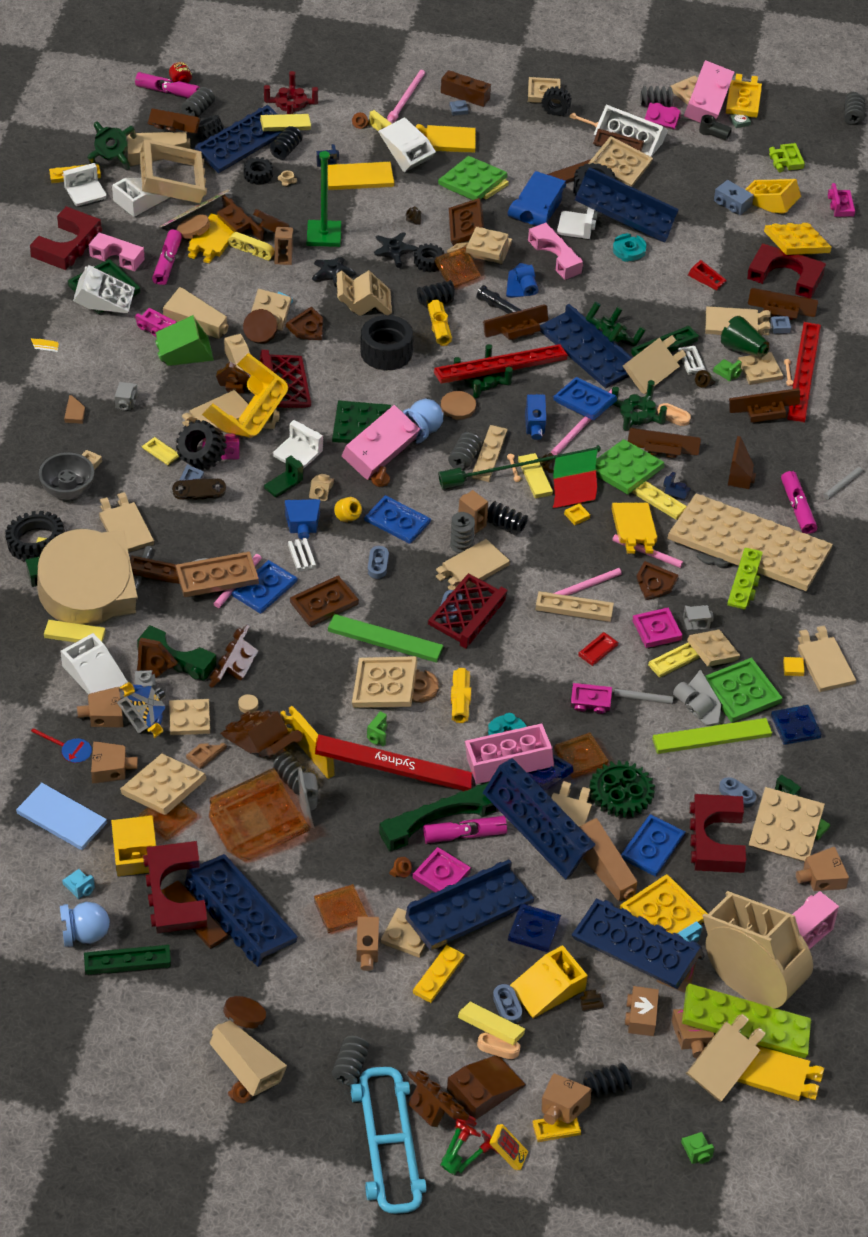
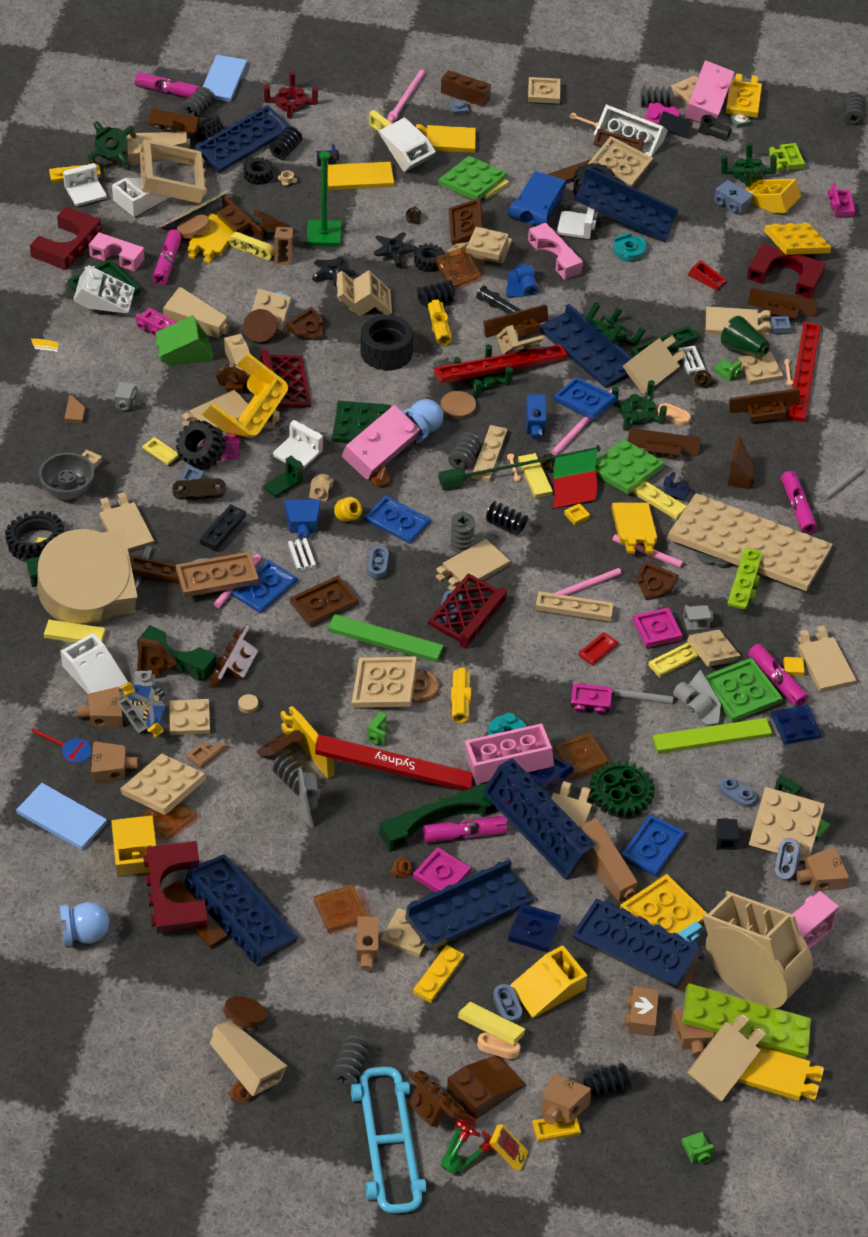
(79, 883): medium azure bracket -> none
(127, 959): dark green plate -> none
(180, 72): red head -> none
(222, 527): none -> black plate
(225, 76): none -> light blue tile
(256, 730): reddish brown slope -> none
(256, 816): clear orange wedge -> none
(280, 122): light yellow tile -> none
(360, 120): dark orange plate -> none
(477, 507): medium nougat brick -> none
(509, 341): none -> tan bracket
(559, 94): black tyre -> none
(591, 1000): dark brown plate -> none
(675, 124): none -> black tile
(710, 854): dark red arch -> none
(726, 834): none -> black brick
(748, 170): none -> dark green plate
(770, 667): none -> dark pink piece
(786, 858): none -> sand blue plate

